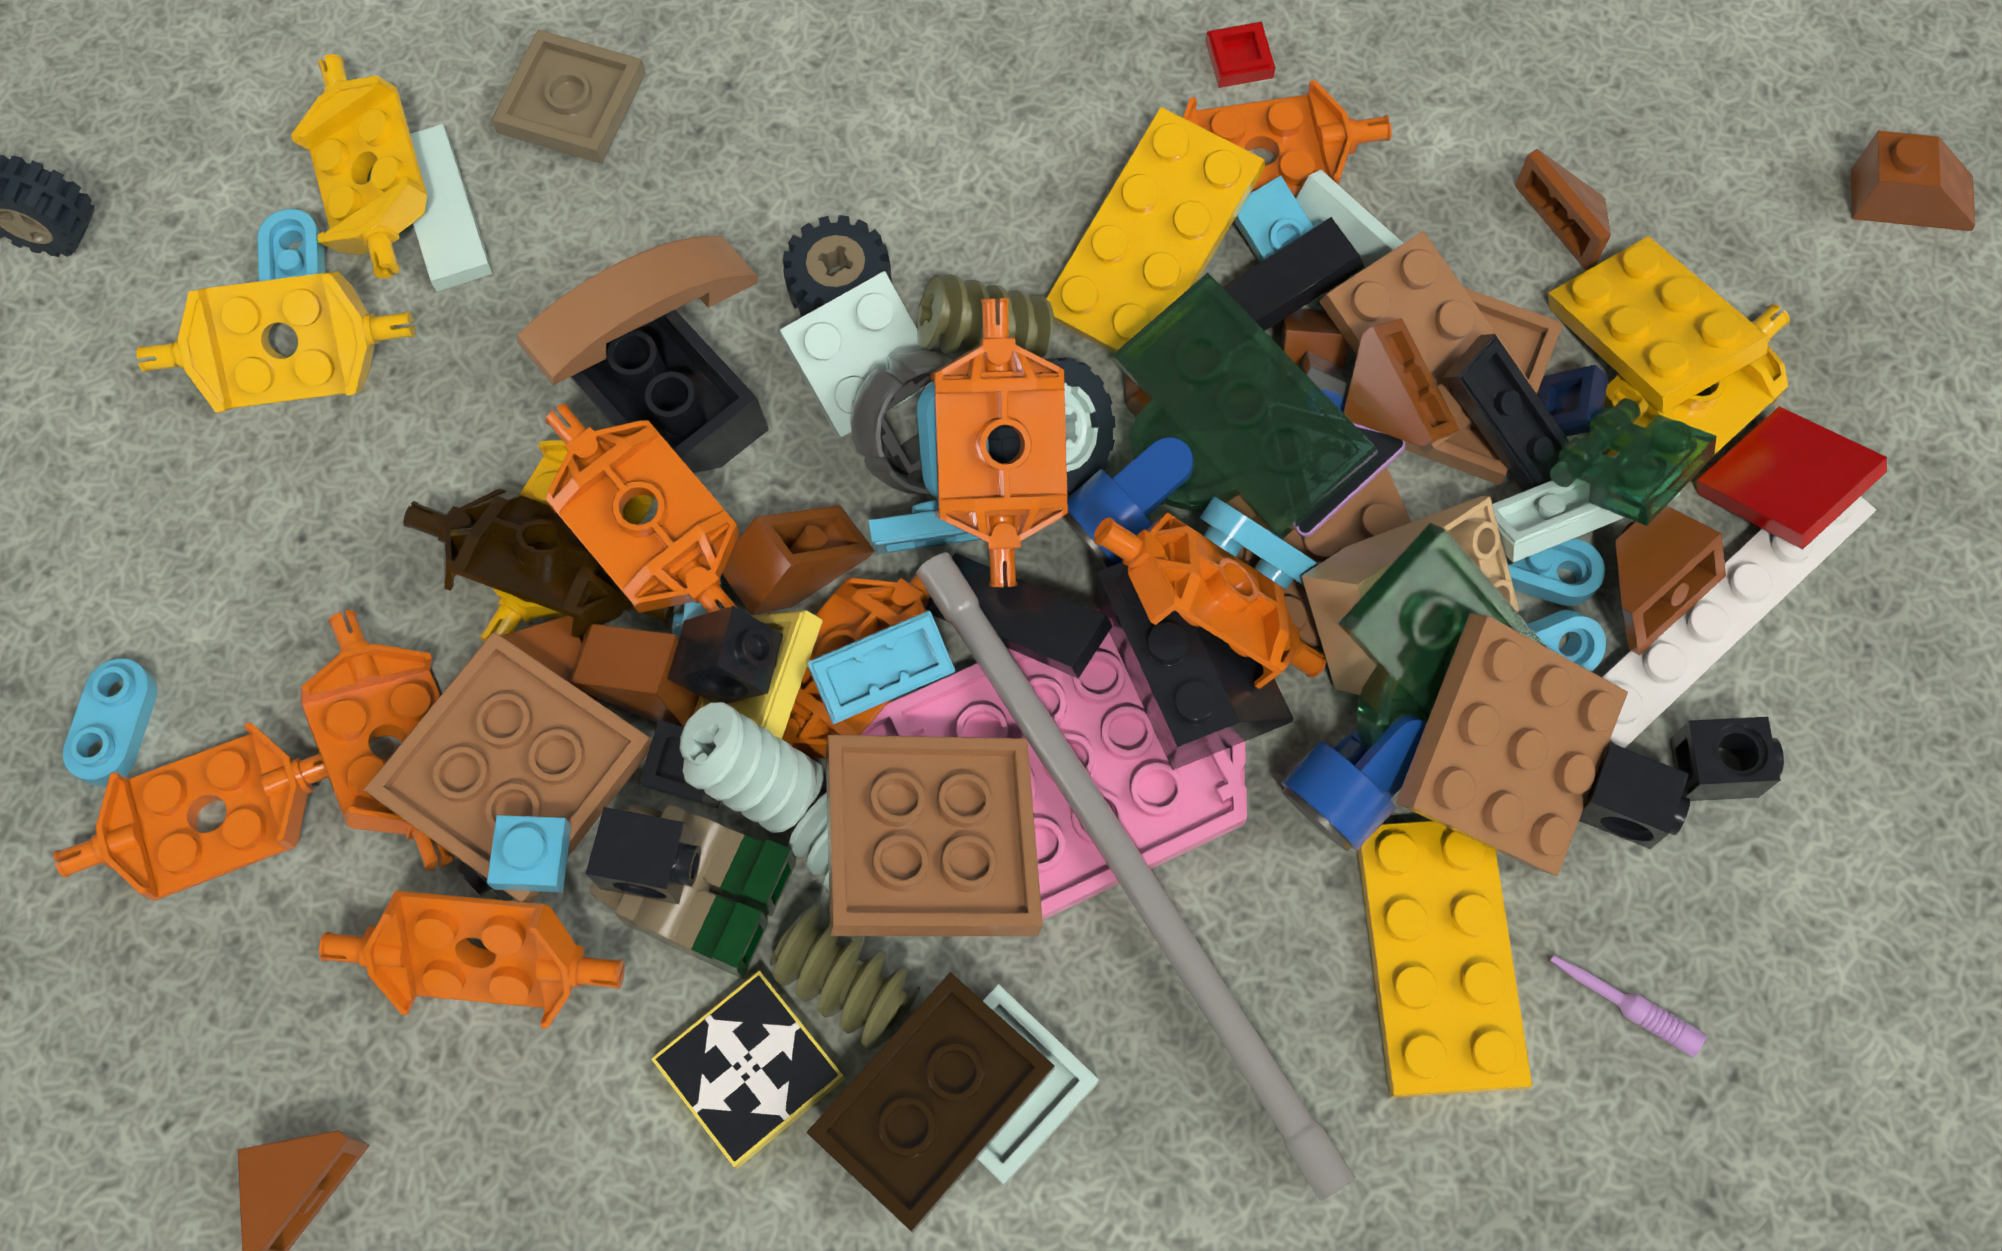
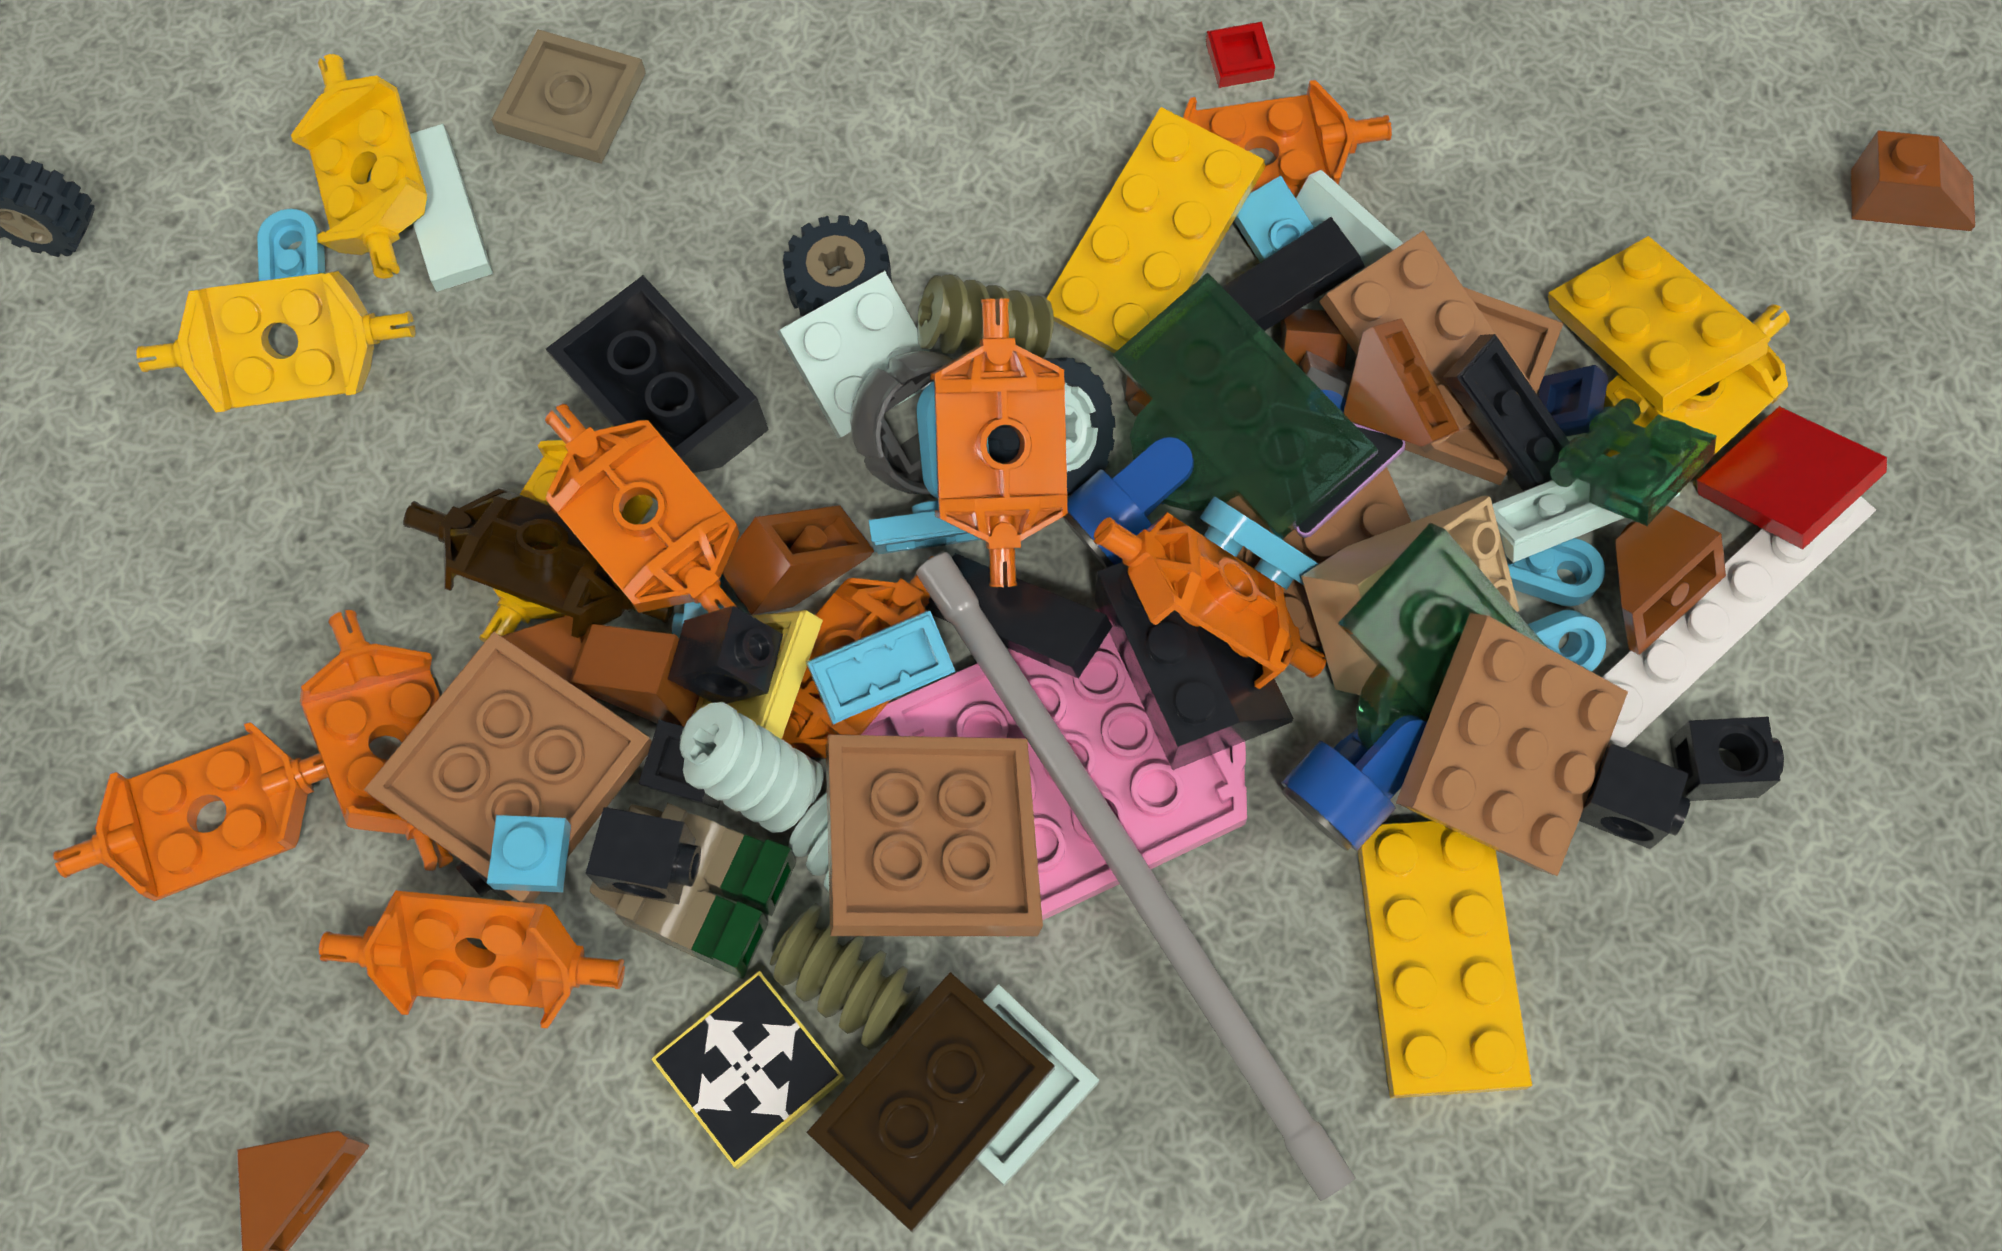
(114, 719): medium azure plate -> none
(629, 295): medium nougat slope -> none
(1567, 206): dark orange slope -> none
(1641, 1011): lavender piece -> none

